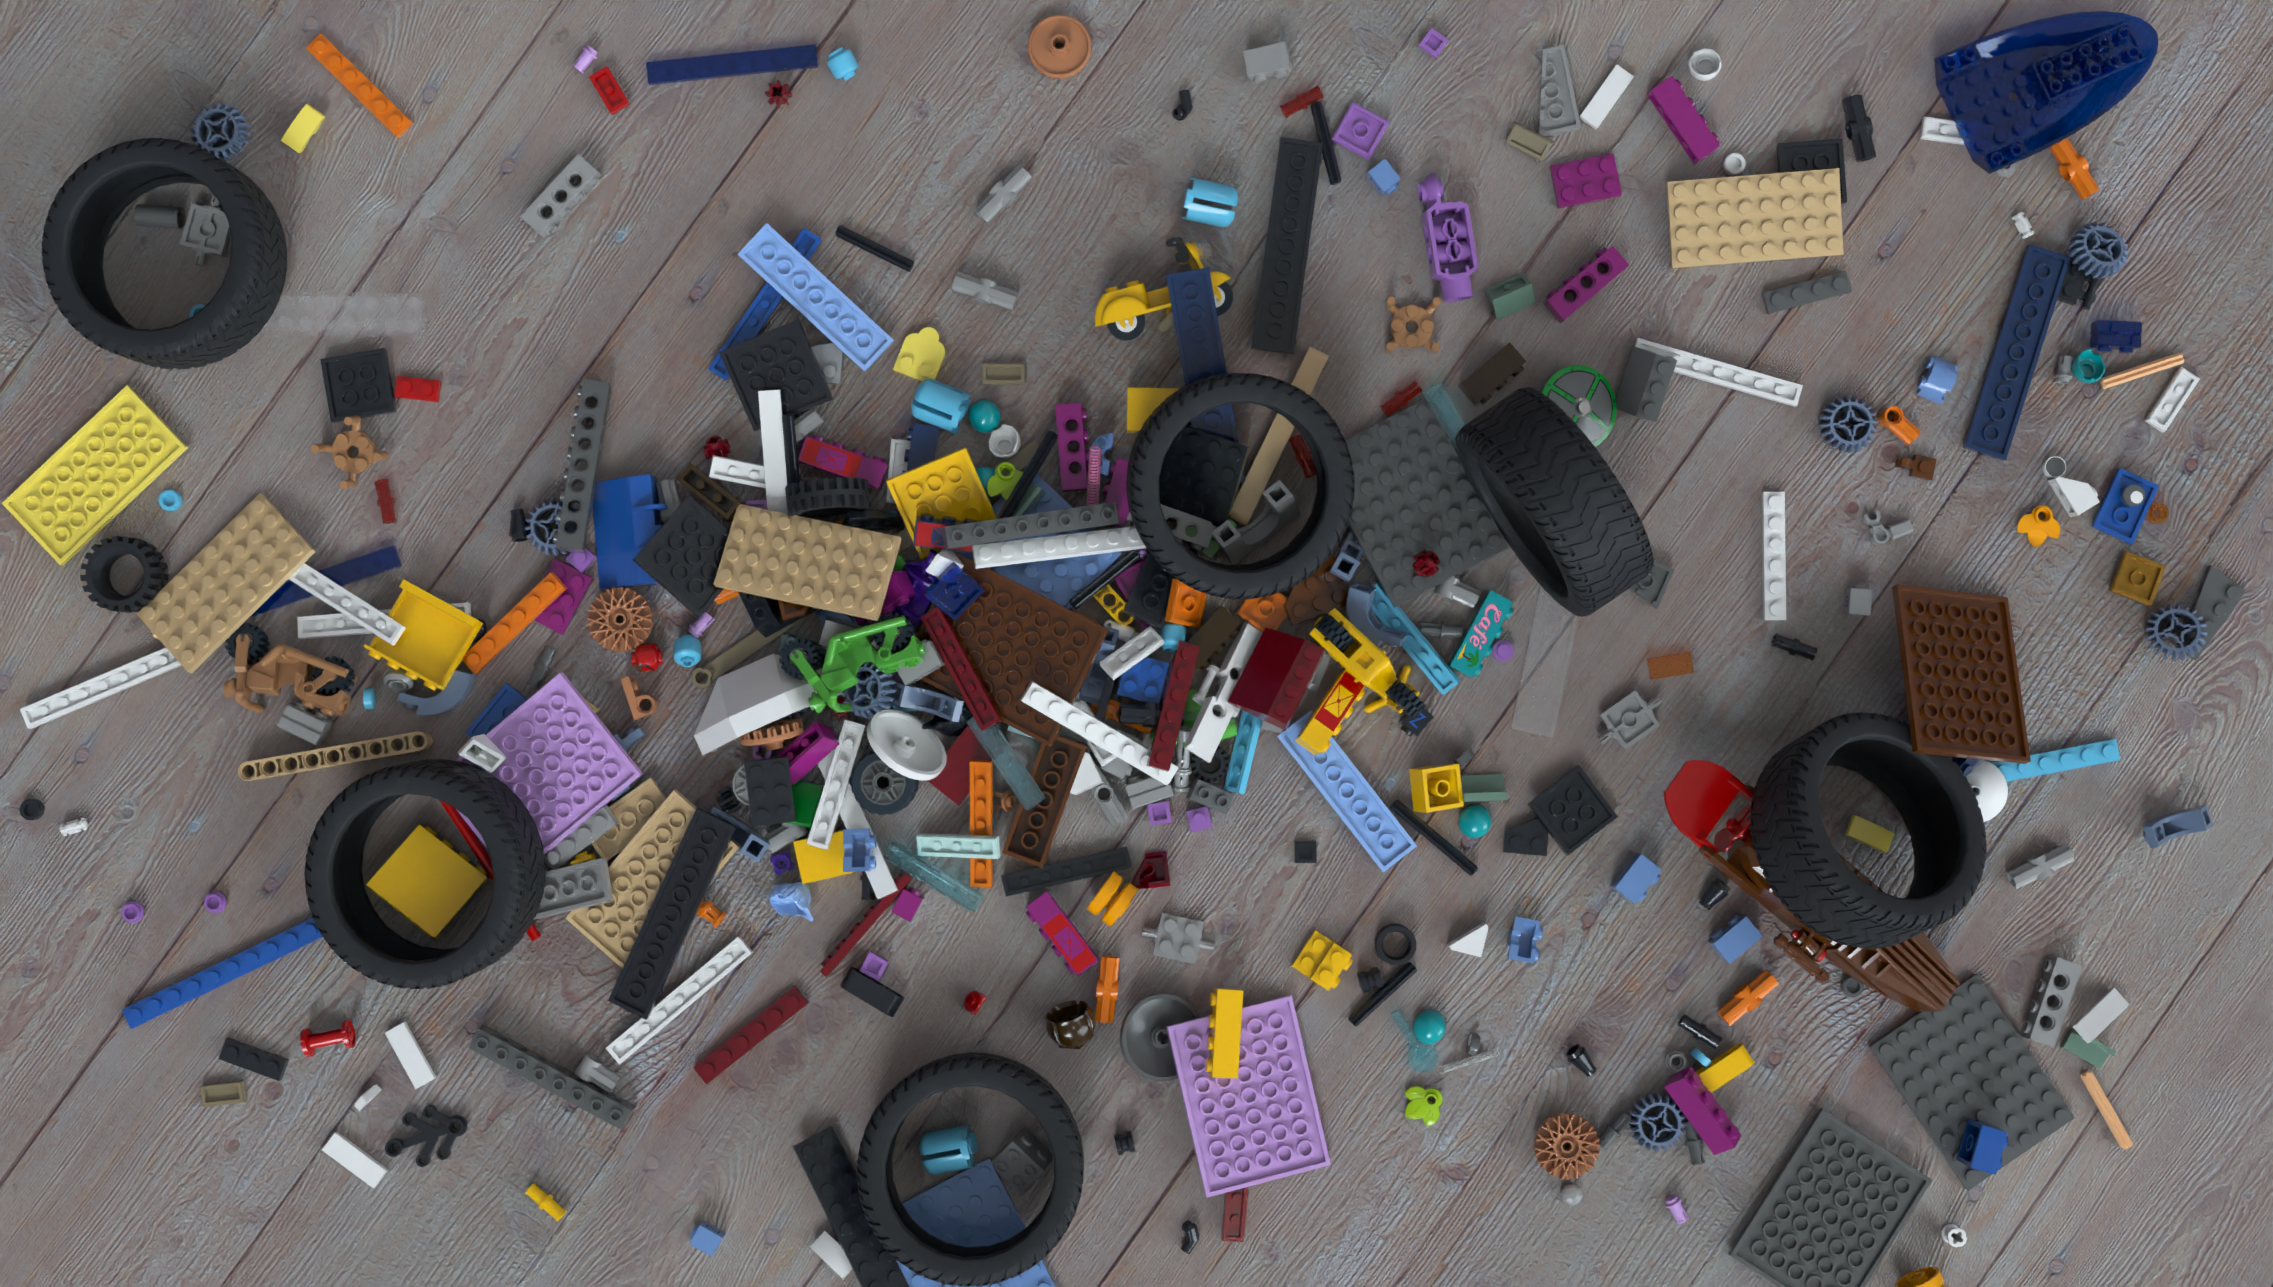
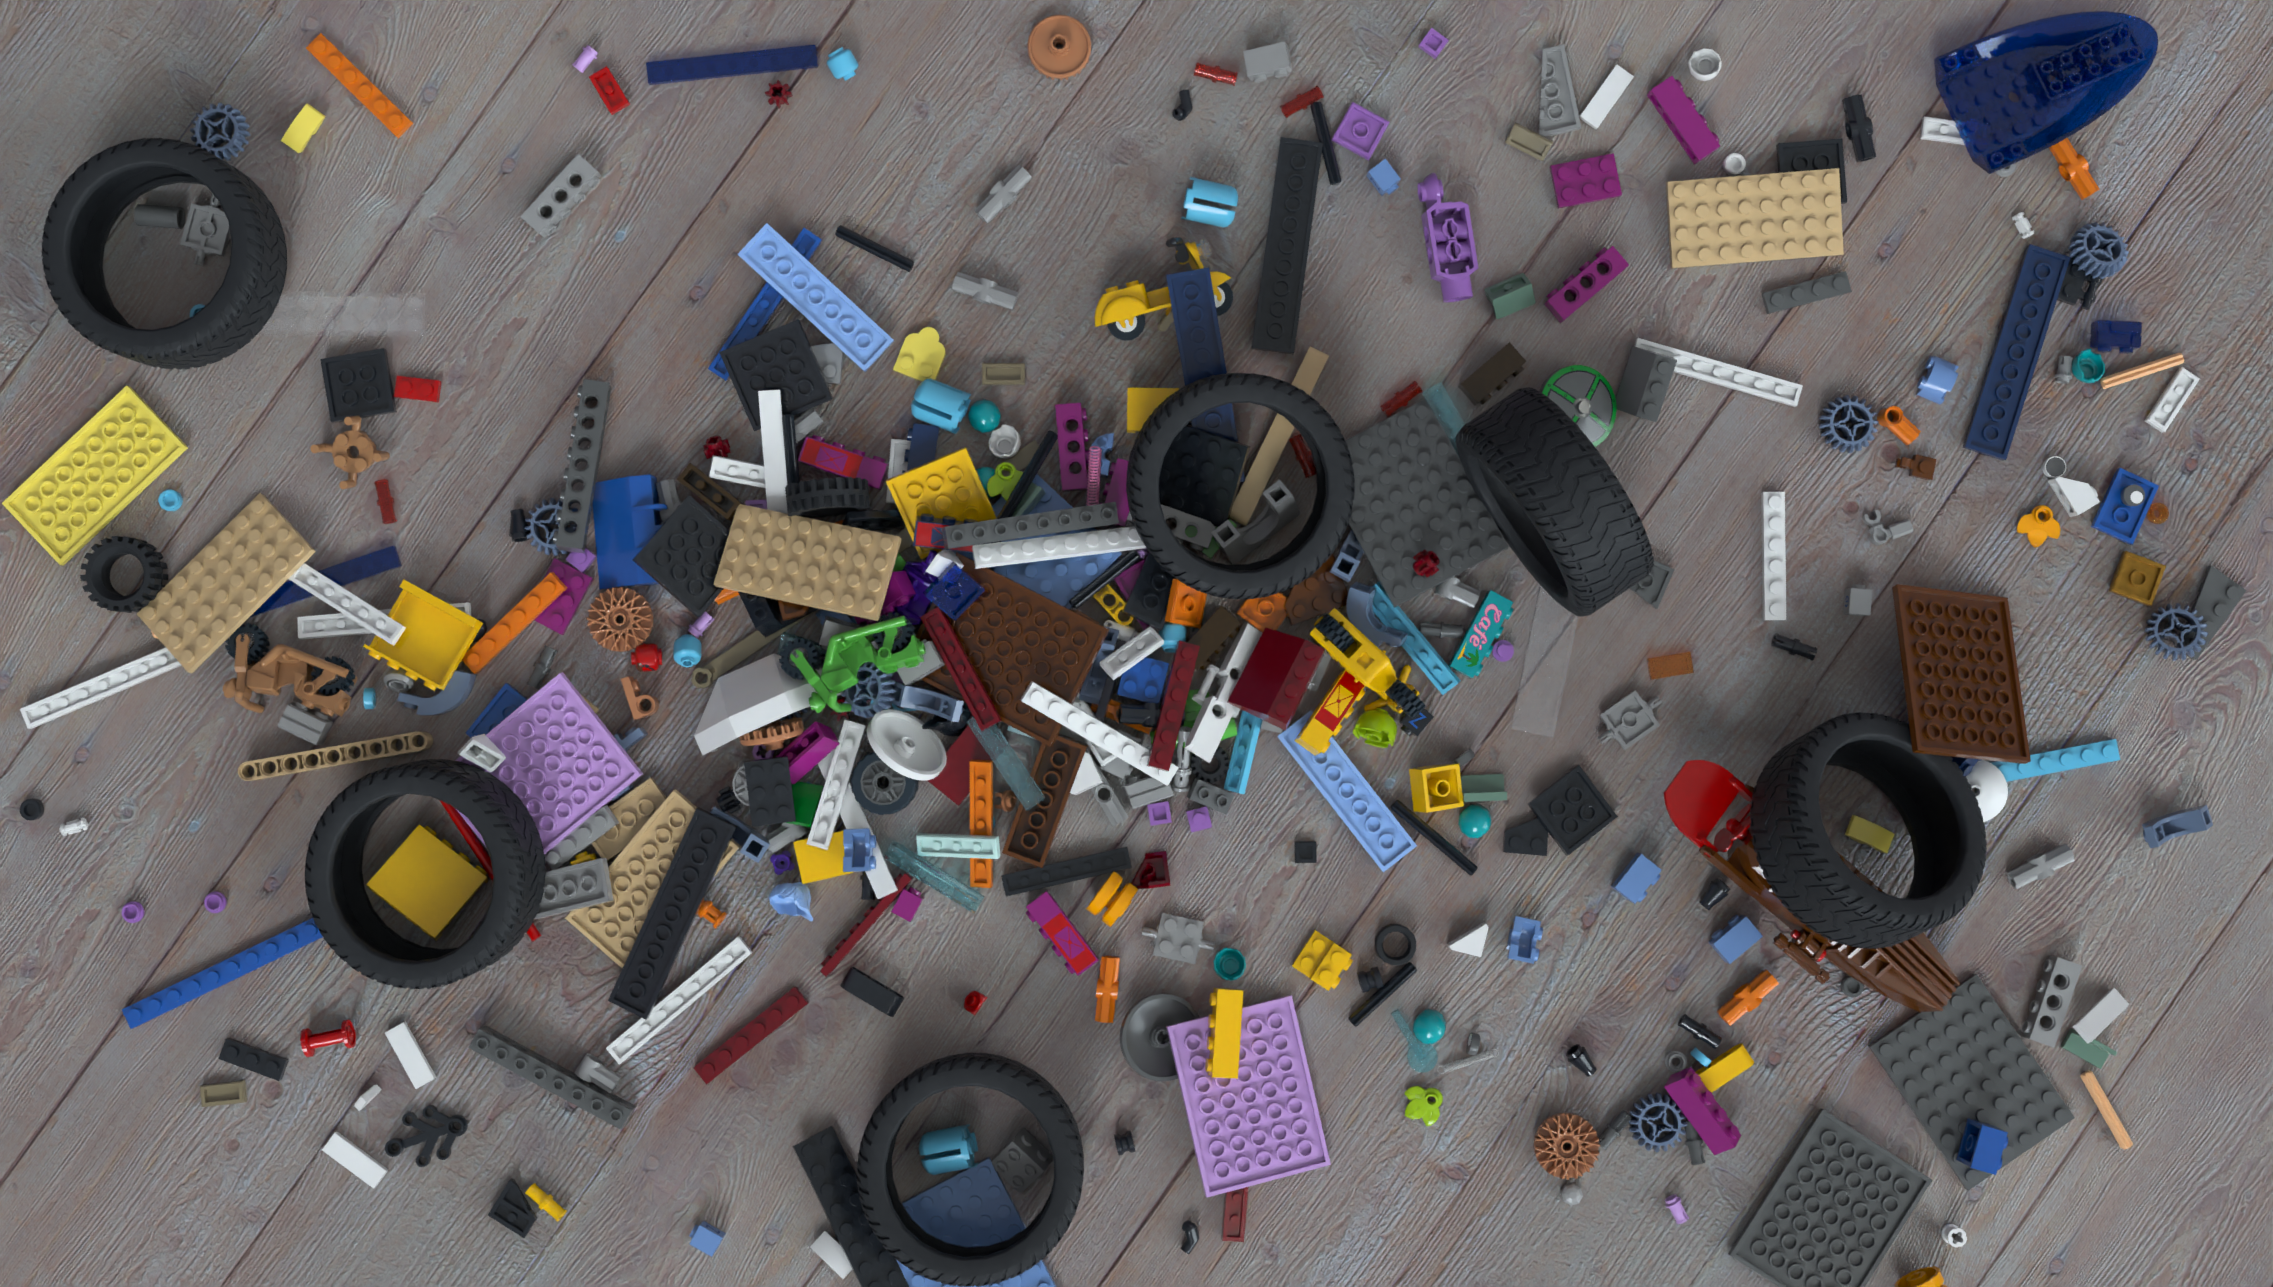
(513, 1210): none -> black wing
(874, 966): medium lavender plate -> none
(1070, 1024): dark brown piece -> none
(1215, 74): none -> clear red pin
(1229, 964): none -> teal hair
(1376, 727): none -> lime cylinder
(1415, 314): medium nougat plate -> none

